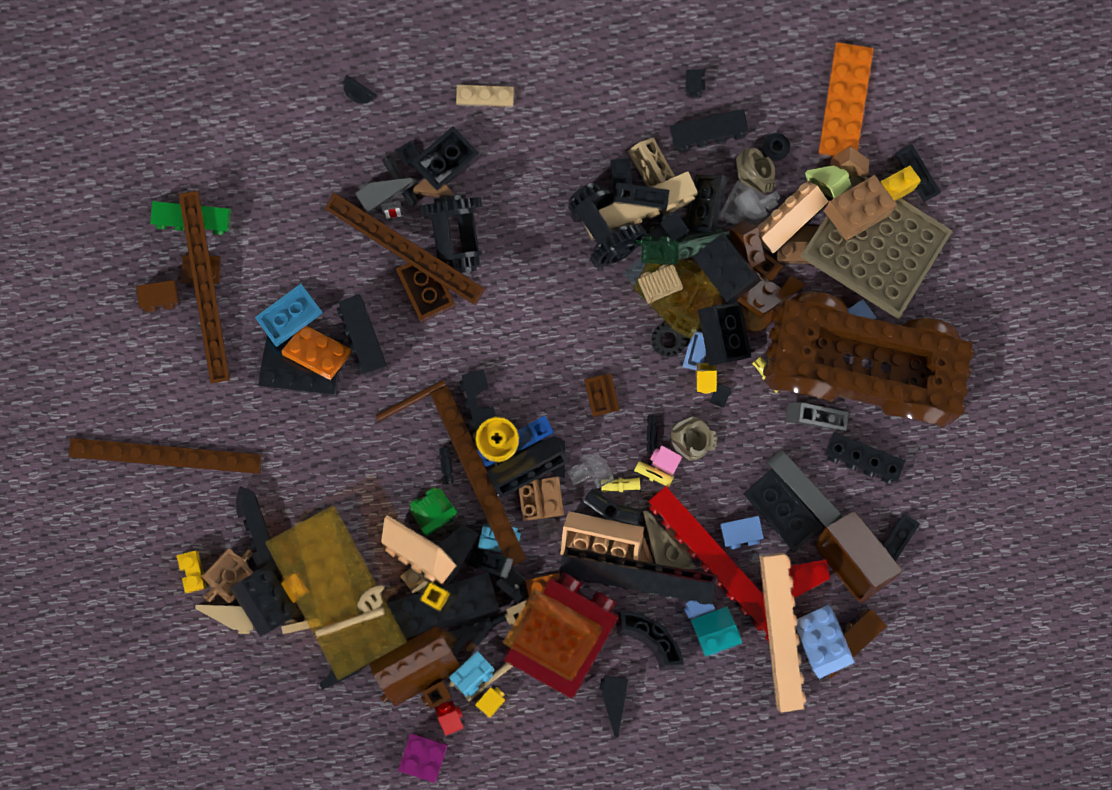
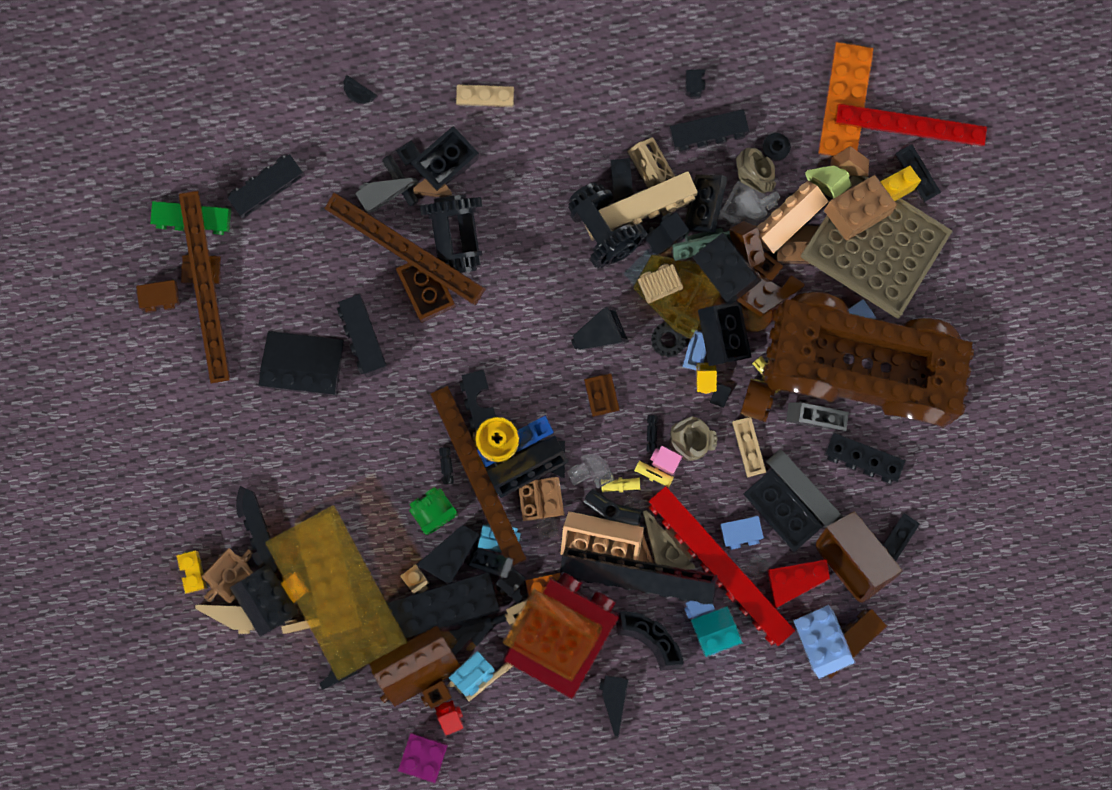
(165, 456): reddish brown plate -> none
(265, 186): none -> black brick
(288, 315): dark azure plate -> none
(316, 352): orange plate -> none
(368, 614): tan piece -> none
(392, 210): tile -> none
(411, 400): reddish brown bar -> none
(416, 551): light nougat slope -> none
(435, 596): yellow brick -> none
(491, 701): yellow brick -> none
(601, 331): none -> black slope
(642, 196): black plate -> none
(659, 251): clear green bracket -> none
(749, 447): none -> tan plate
(757, 400): none -> reddish brown brick
(781, 632): light nougat brick -> none
(910, 125): none -> red plate

